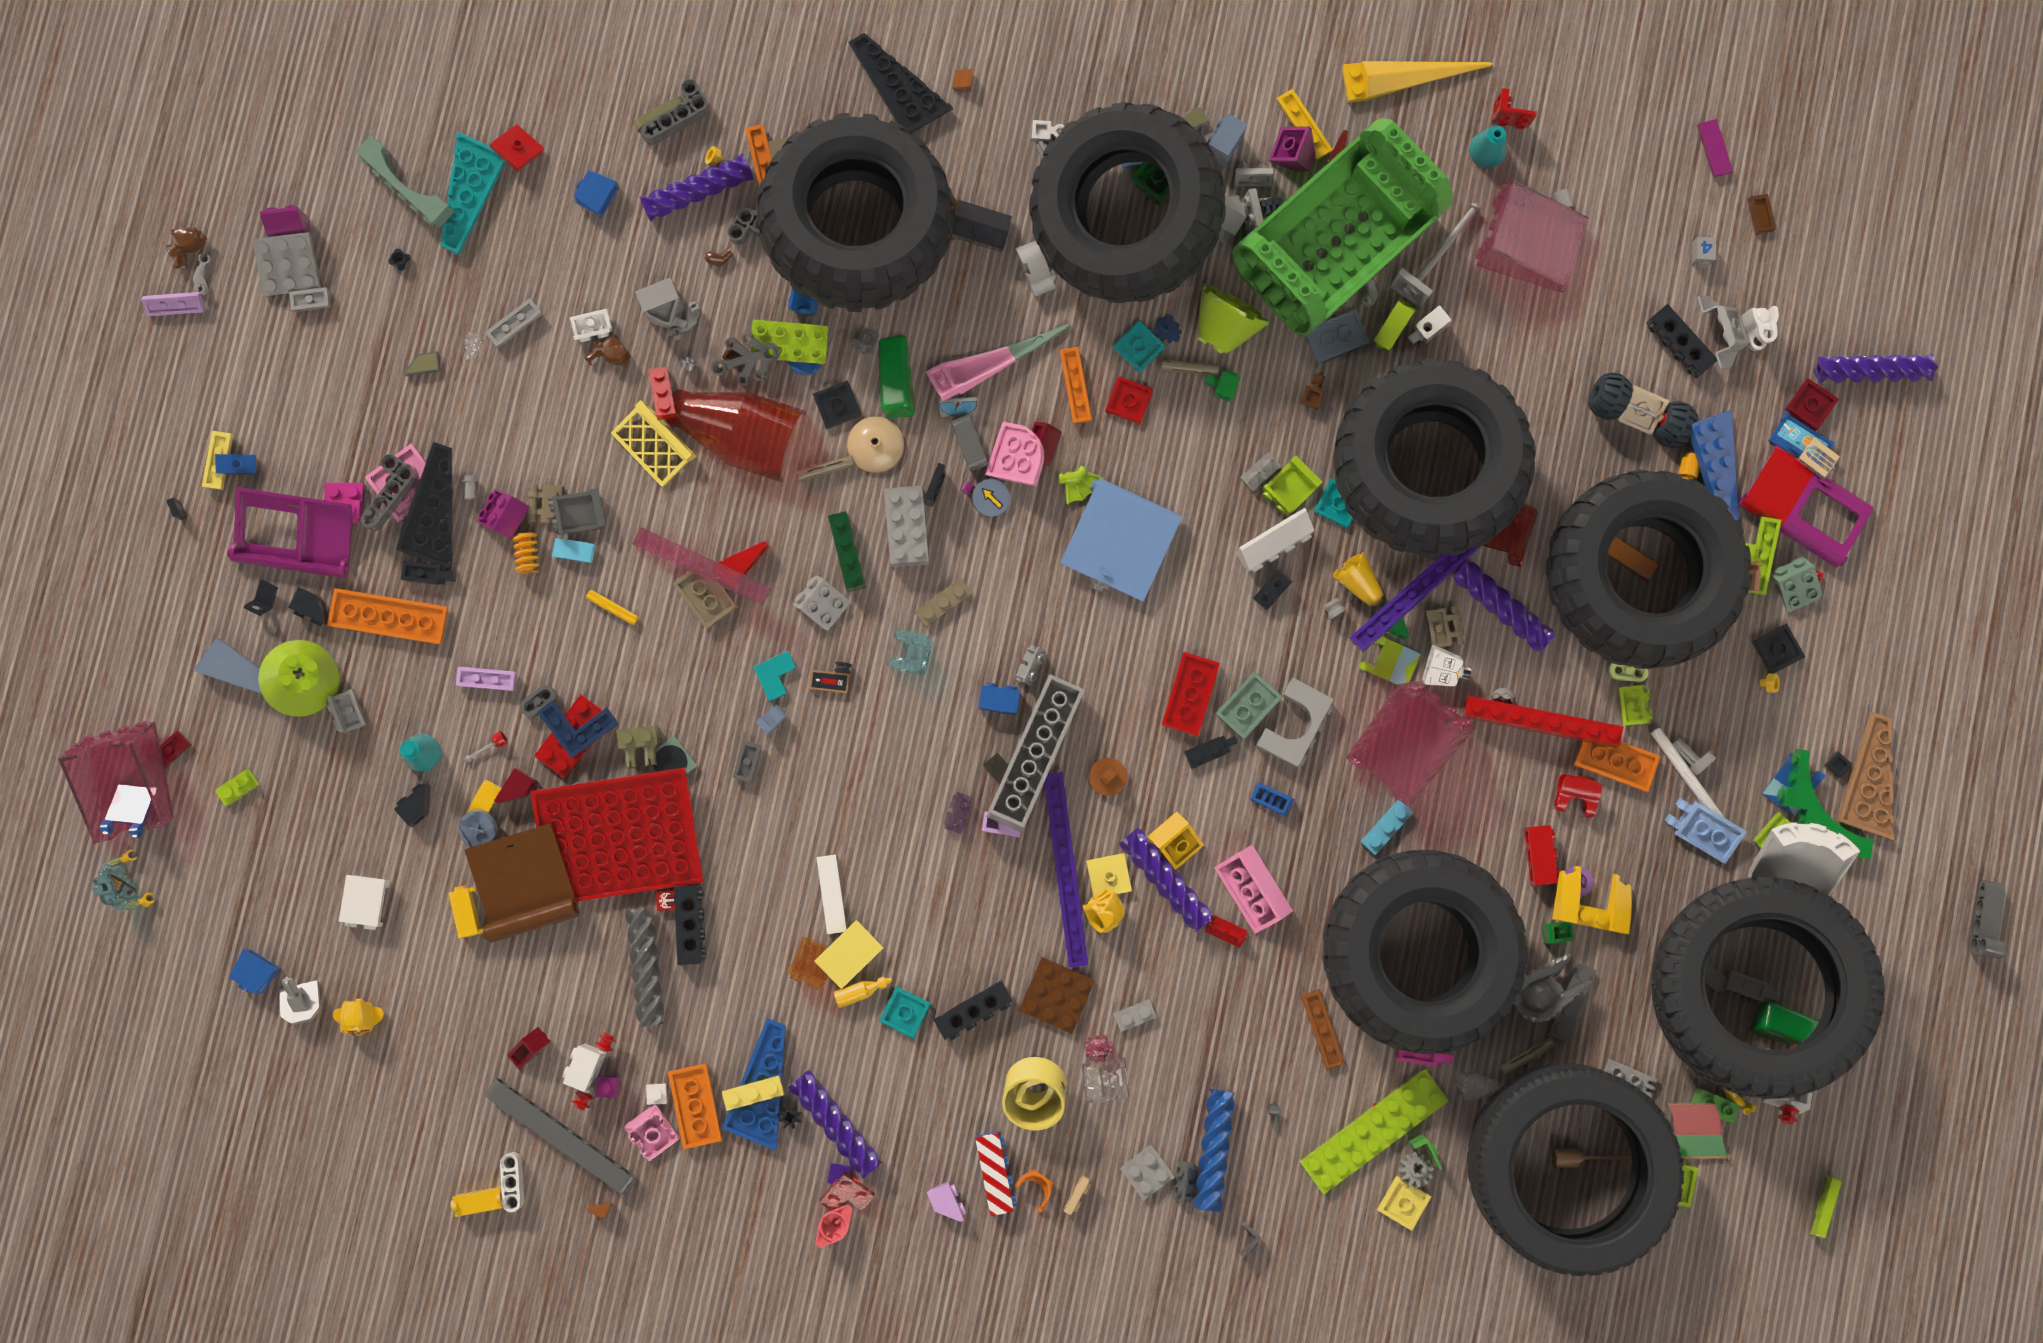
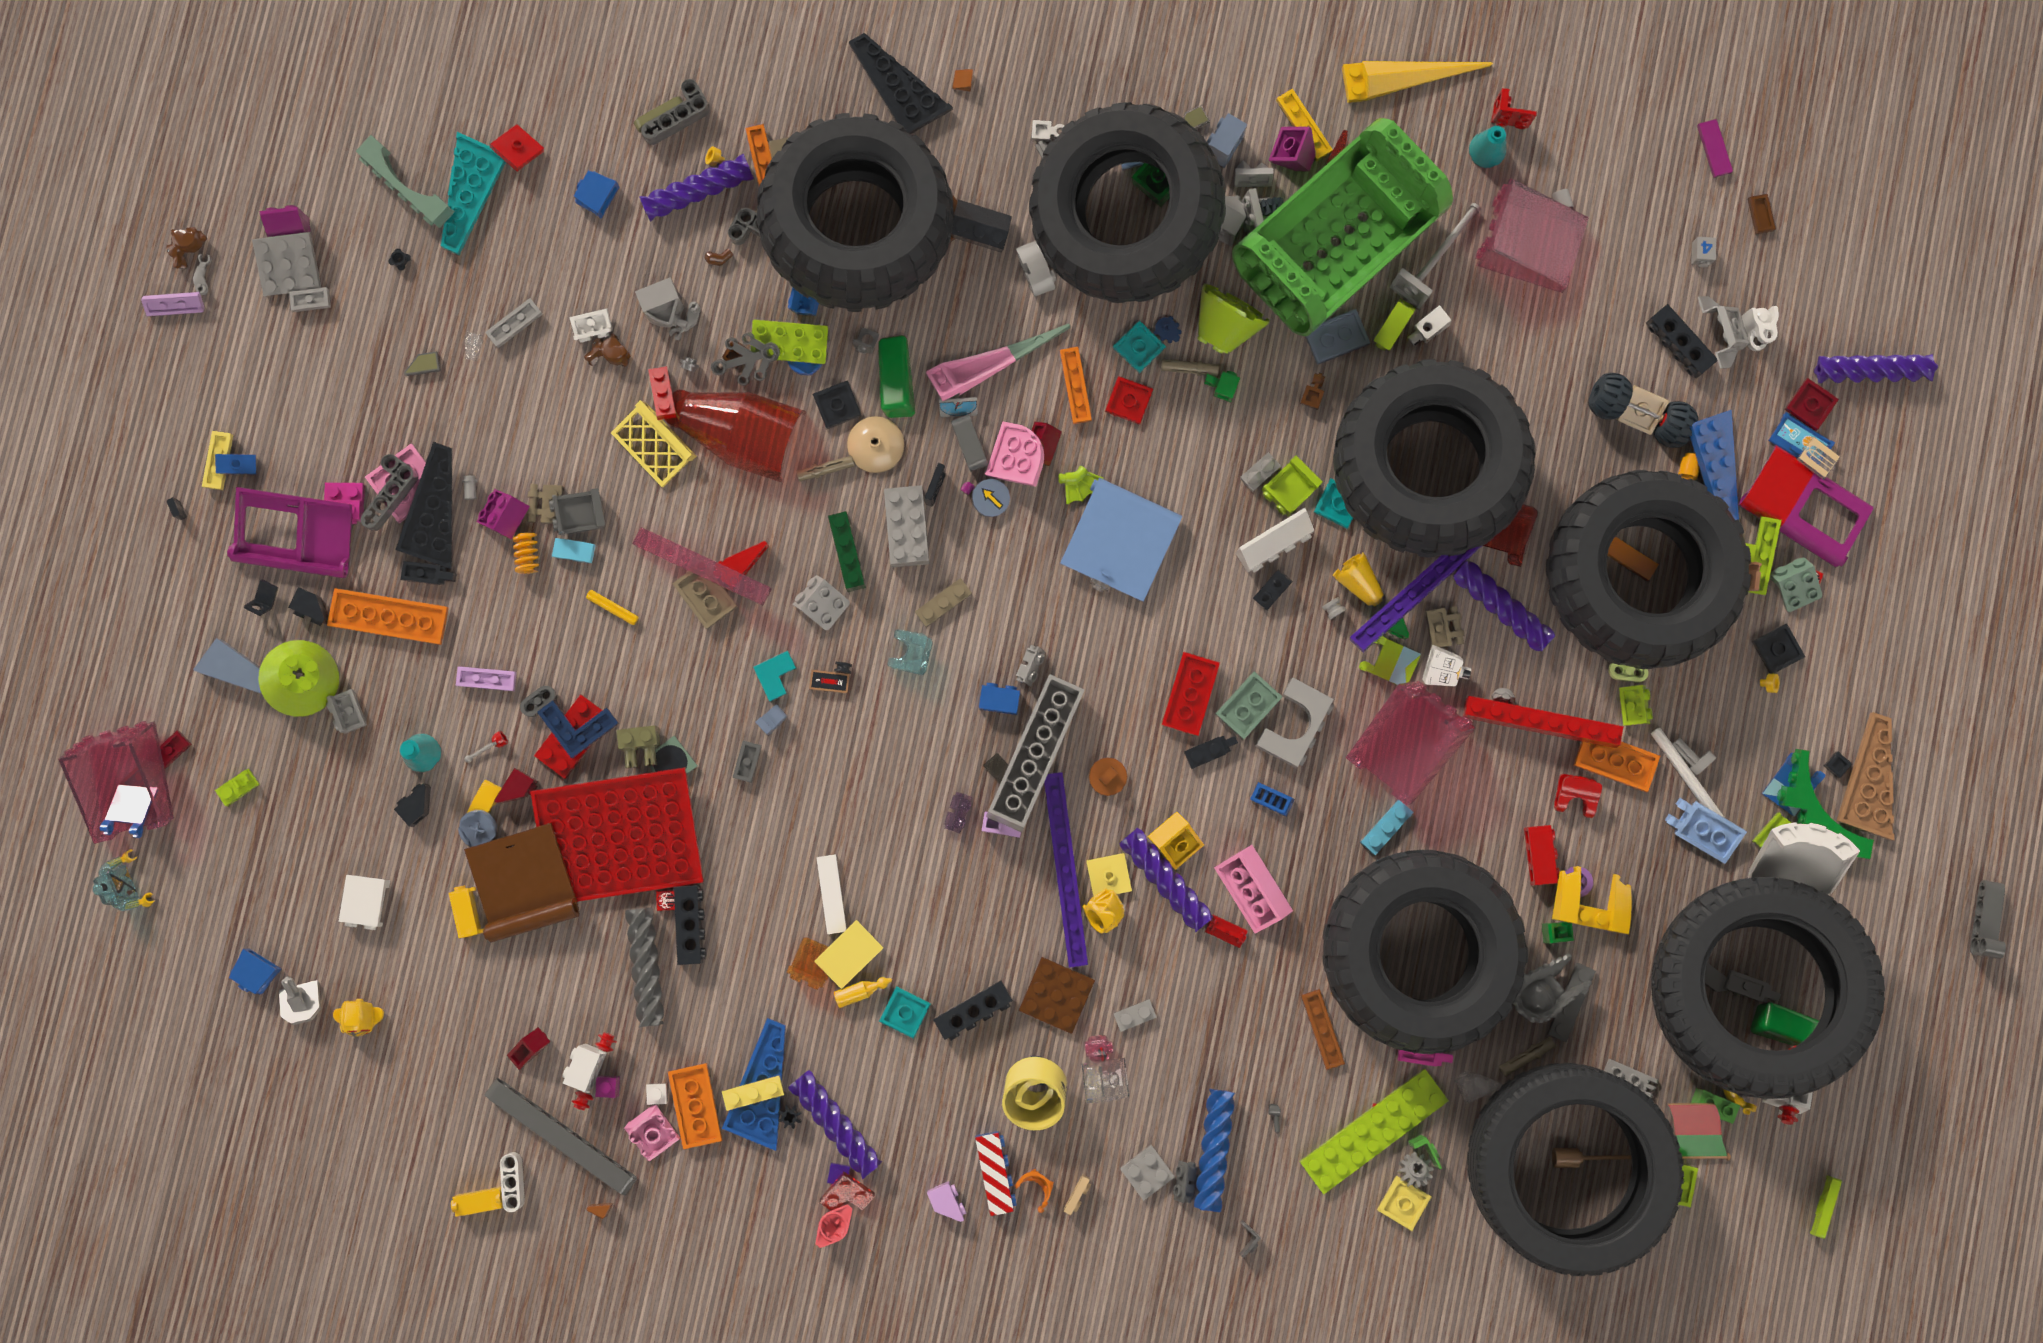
(1371, 295): light grey arm -> none

